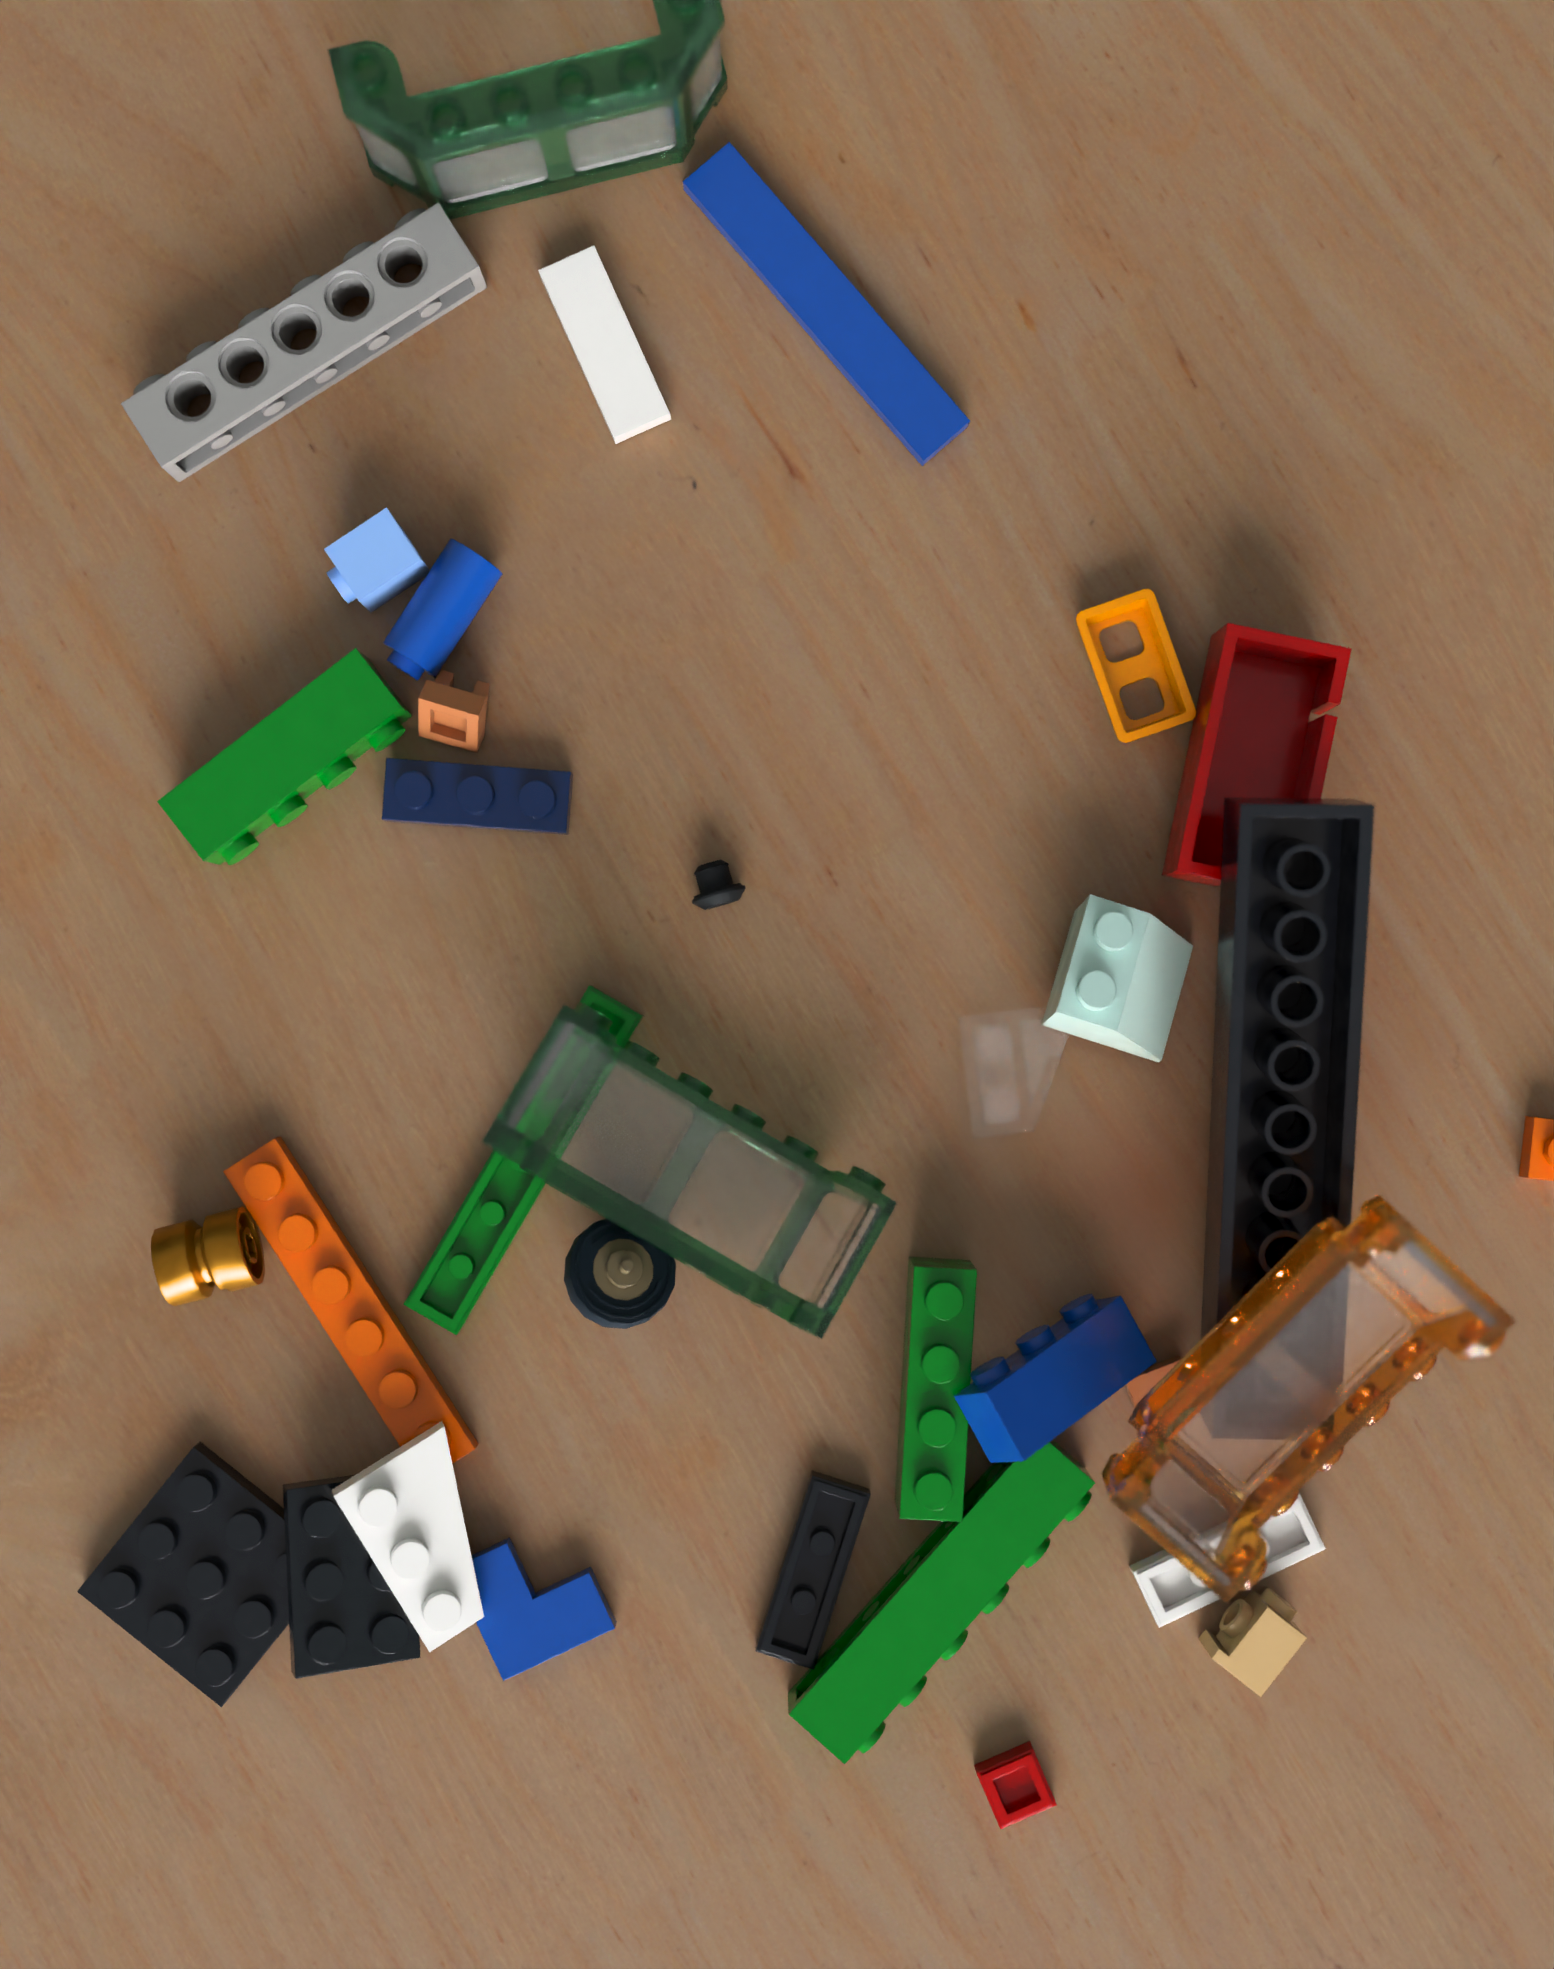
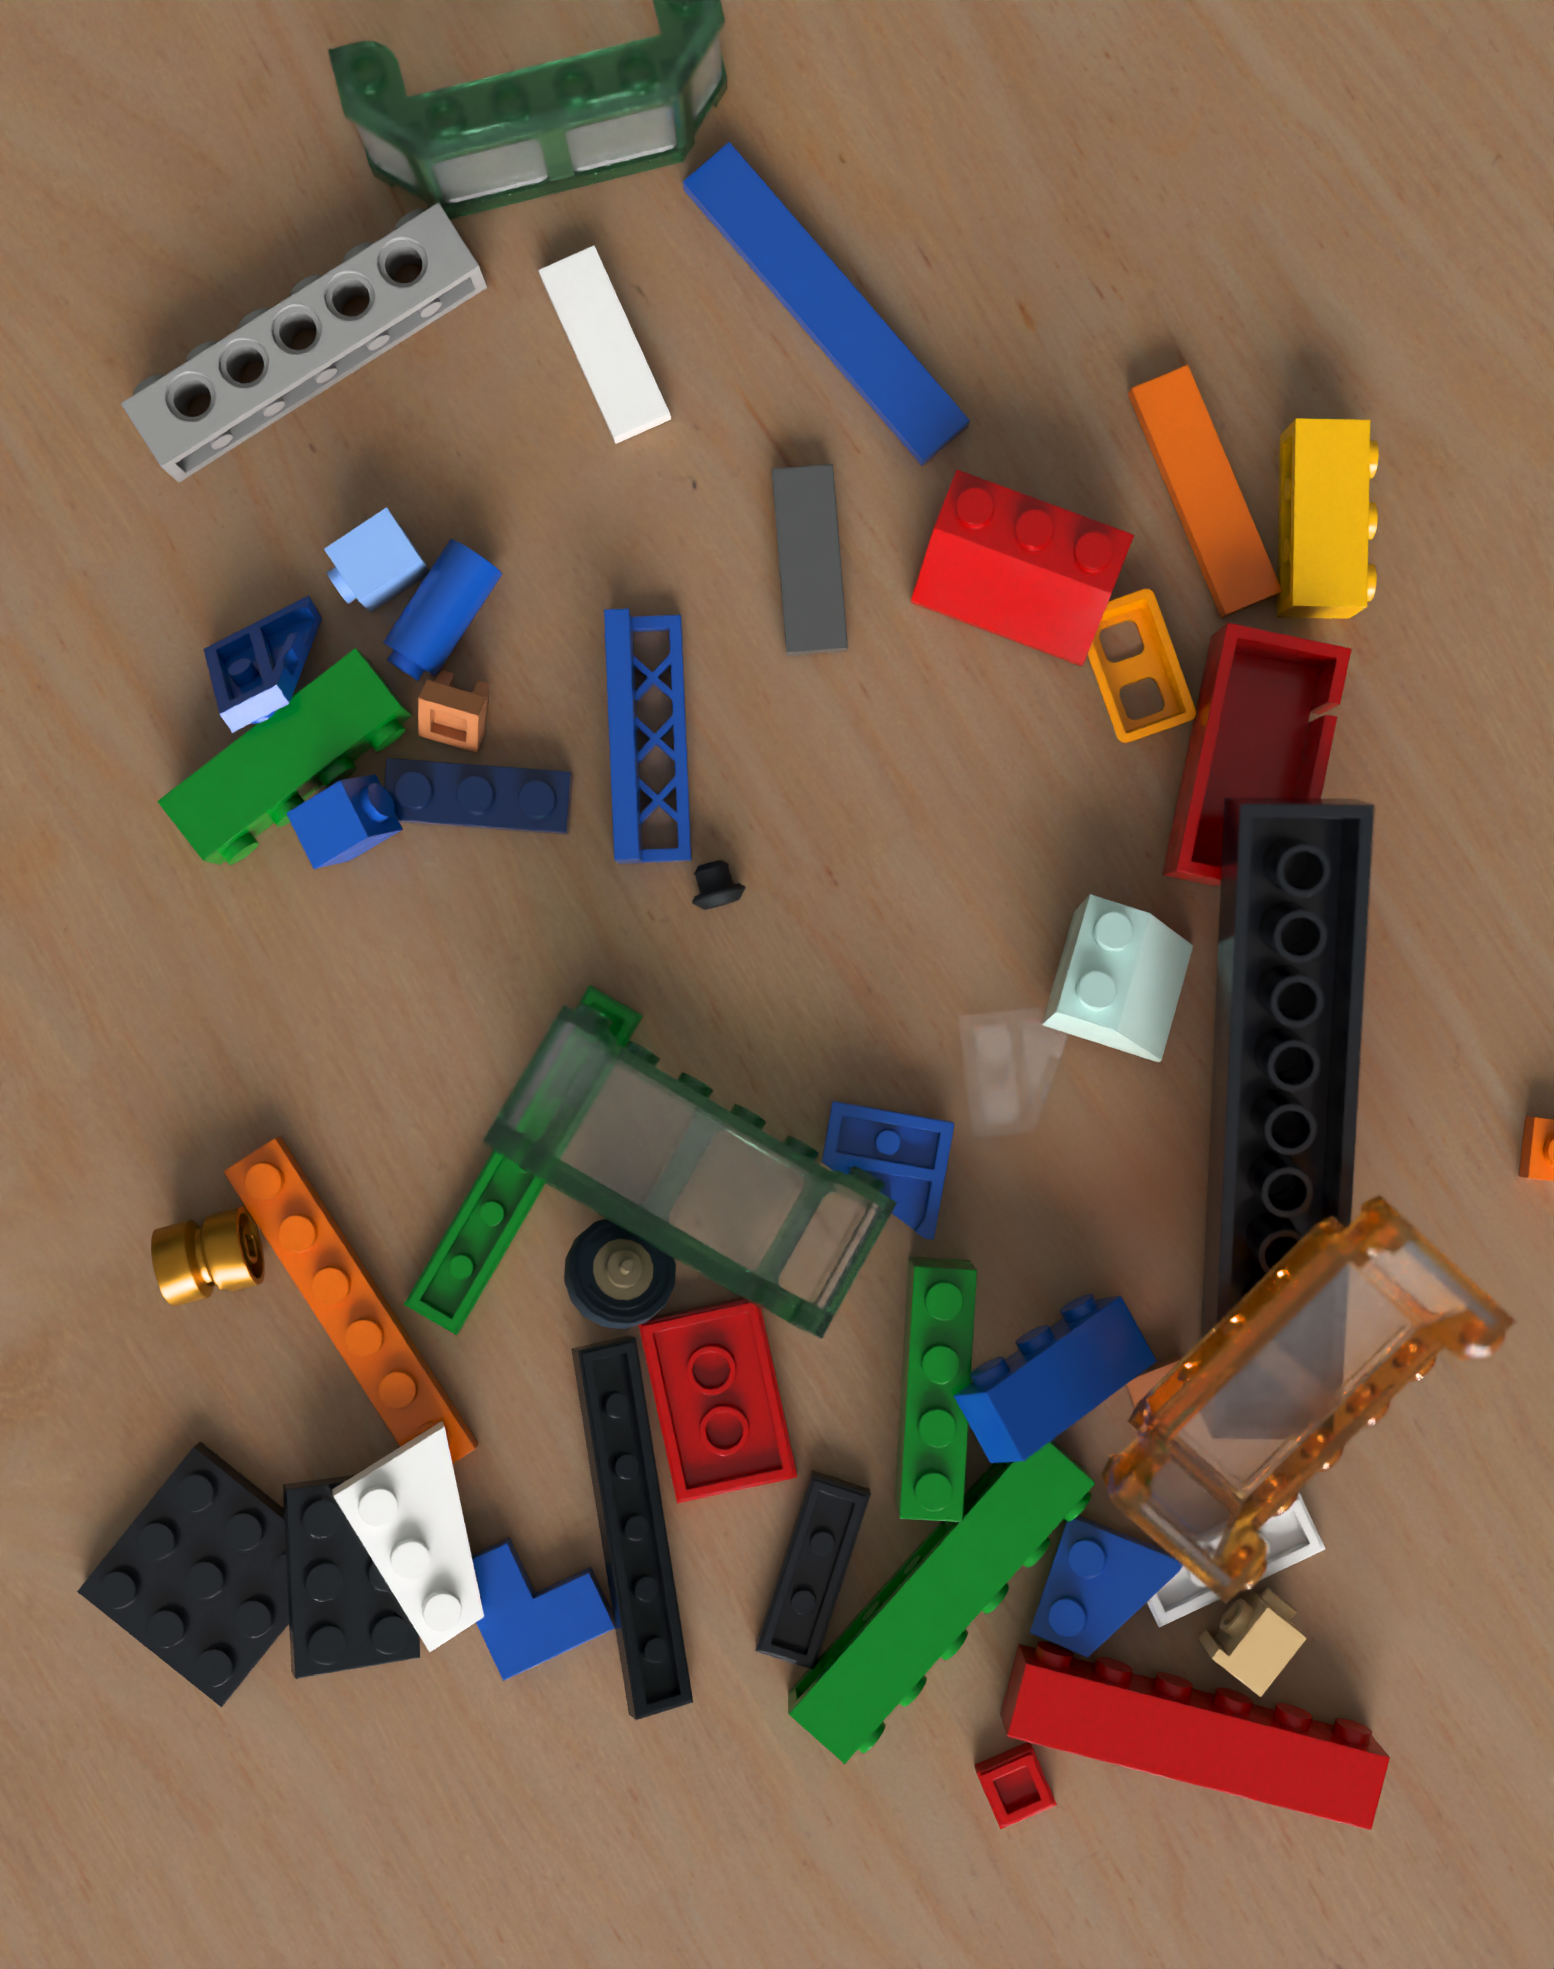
(262, 663): none -> blue wing
(345, 820): none -> blue brick
(624, 736): none -> blue fence
(632, 1526): none -> black tile
(717, 1399): none -> red tile
(809, 560): none -> dark grey tile
(898, 1149): none -> blue wing
(1020, 567): none -> slope
(1098, 1584): none -> blue wing
(1194, 1734): none -> red brick
(1204, 491): none -> orange tile
(1326, 518): none -> yellow brick

